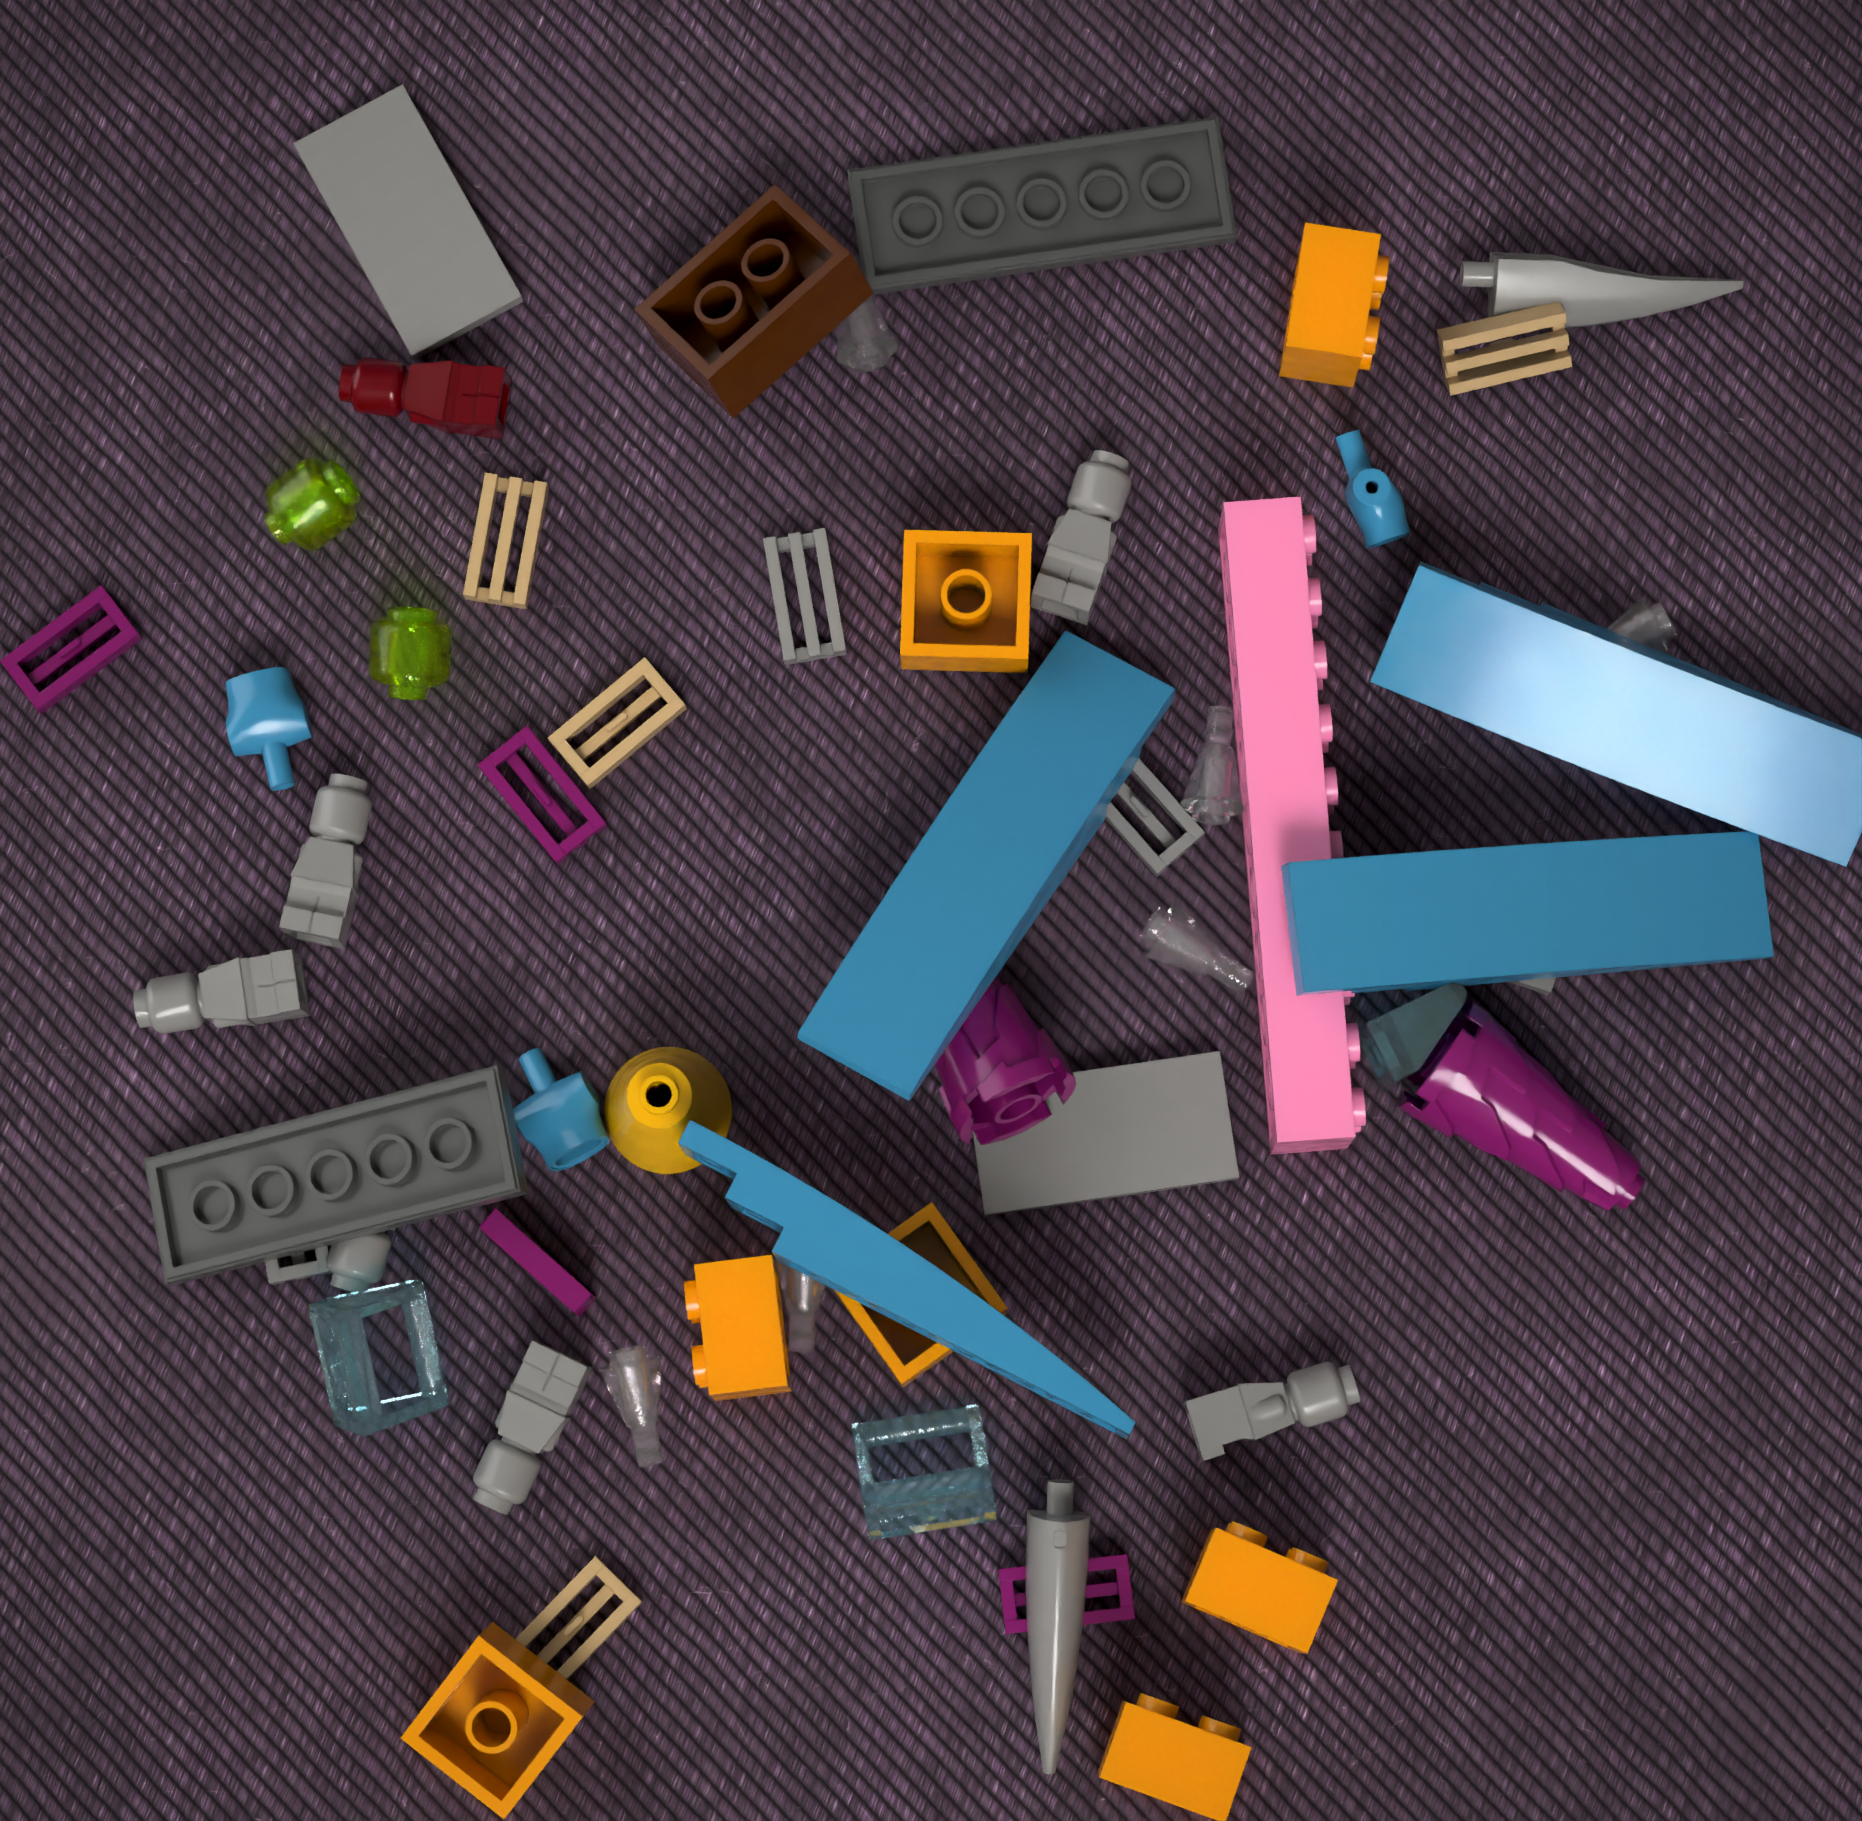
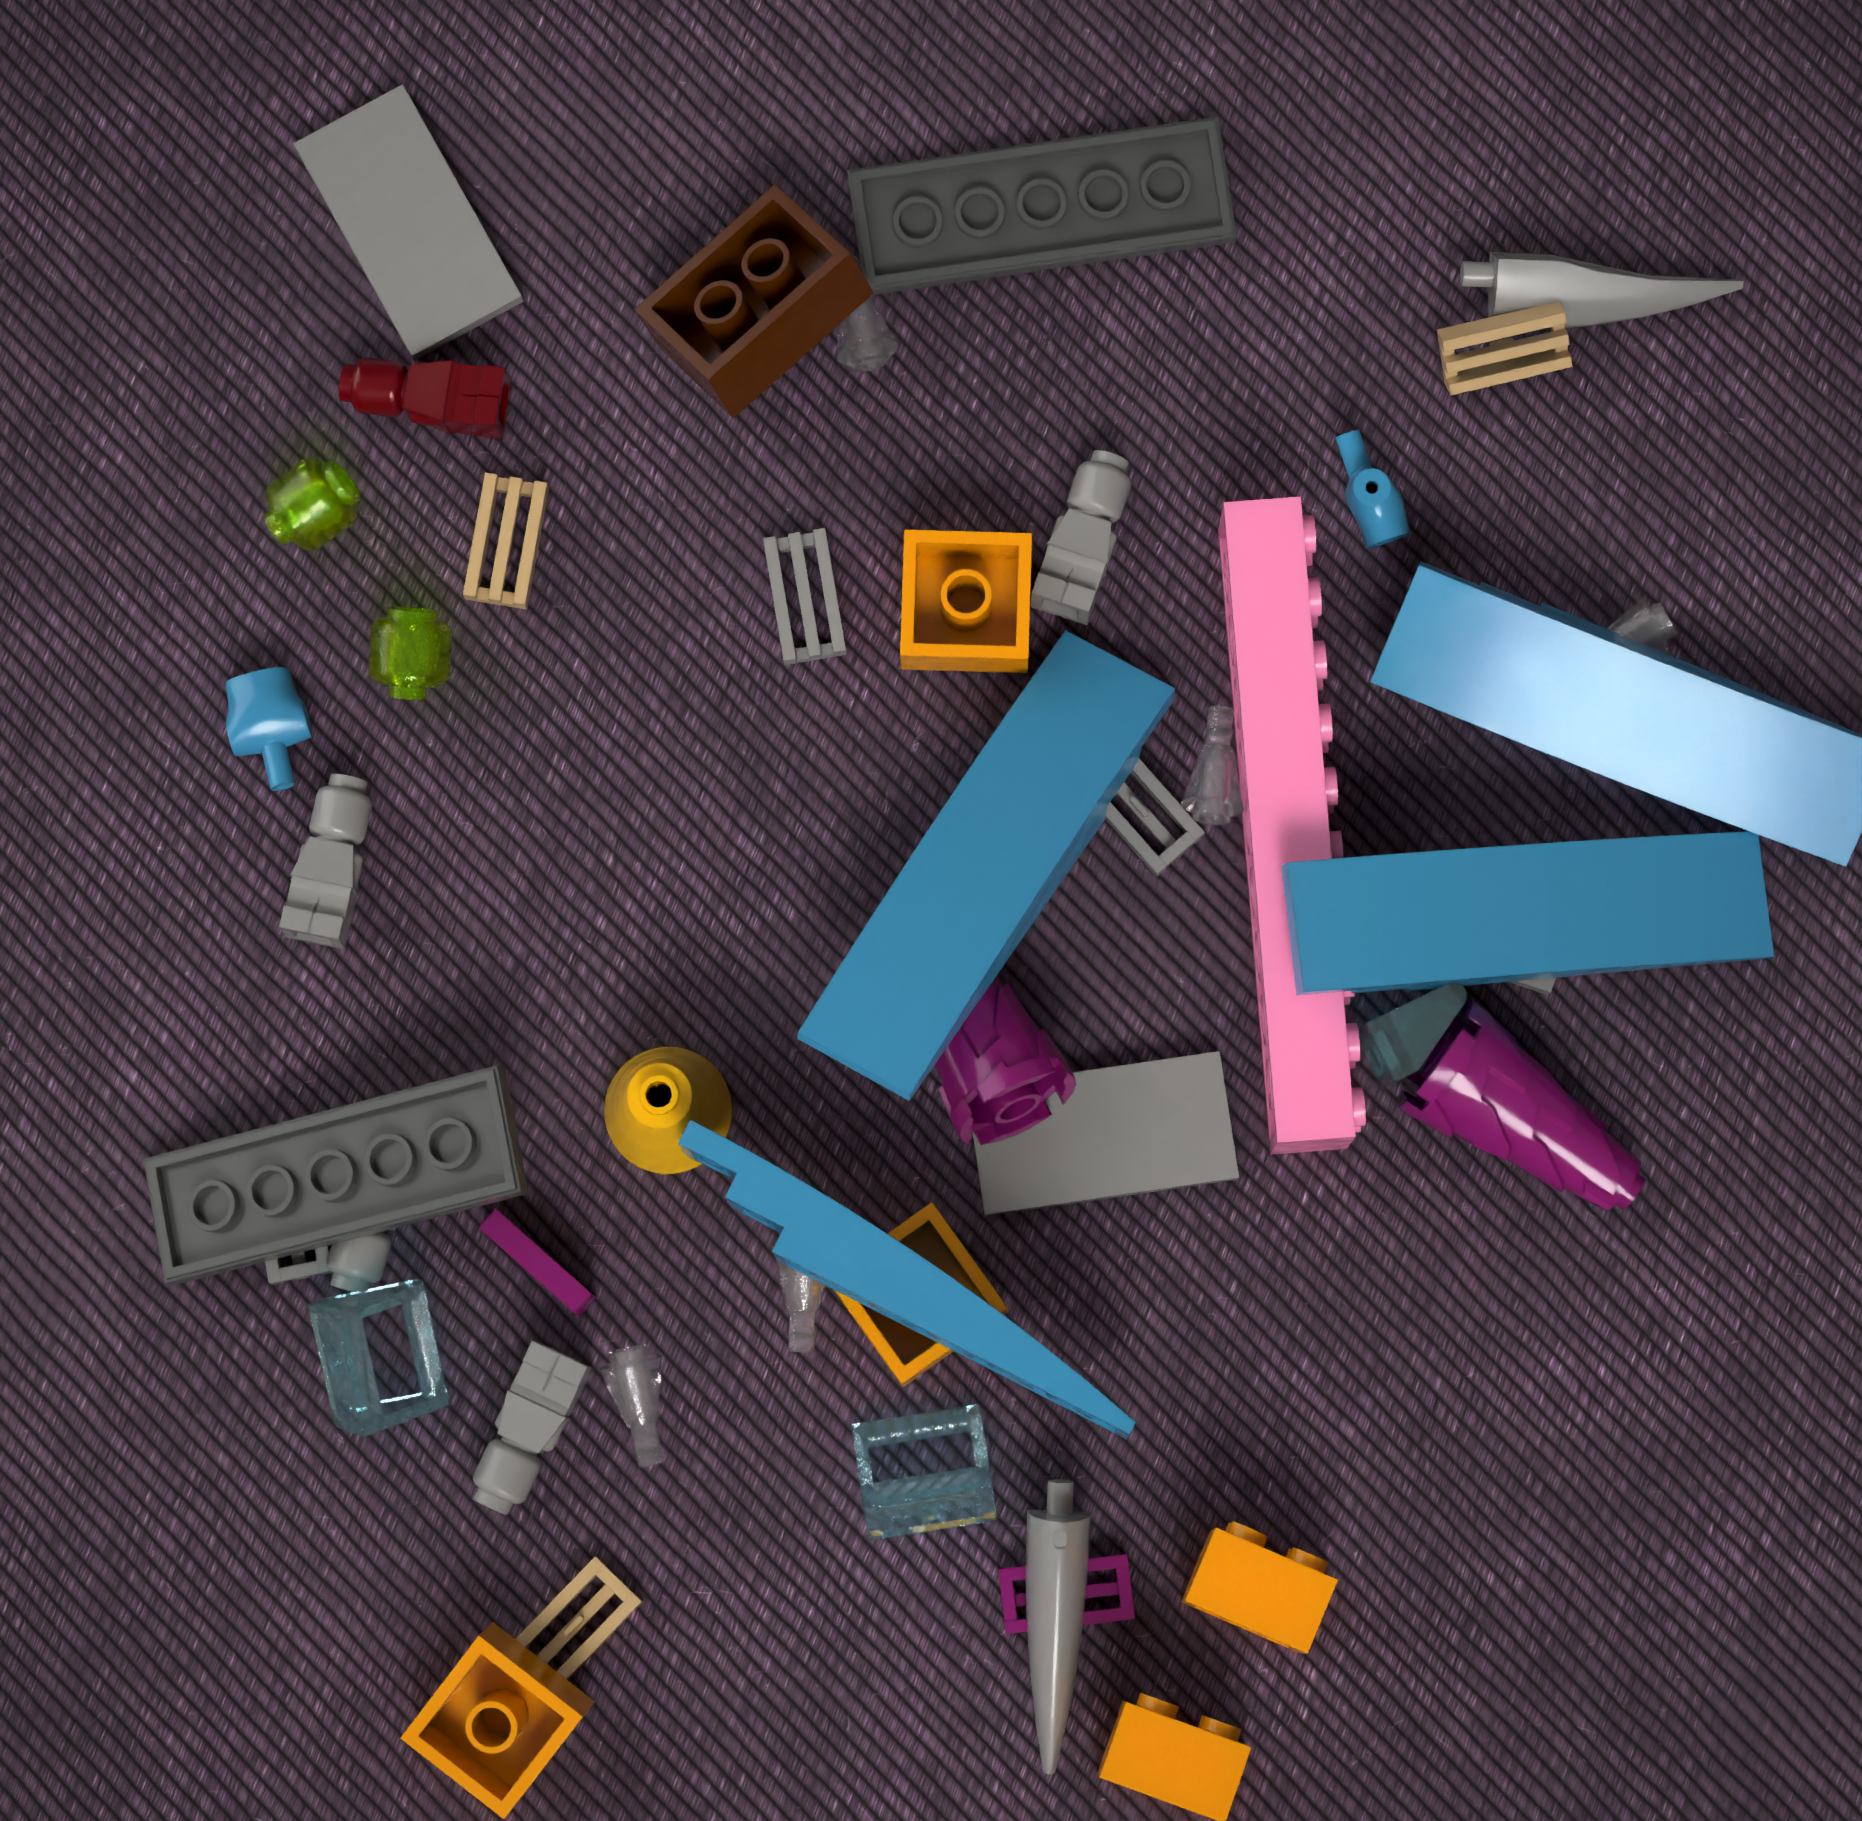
(86, 668): magenta tile -> none
(226, 994): light grey piece -> none
(561, 1115): dark azure piece -> none
(576, 837): magenta tile -> none
(598, 706): tan tile -> none
(740, 1328): light orange brick -> none
(1181, 942): clear cone -> none
(1258, 1409): light grey piece -> none
(1330, 304): light orange brick -> none

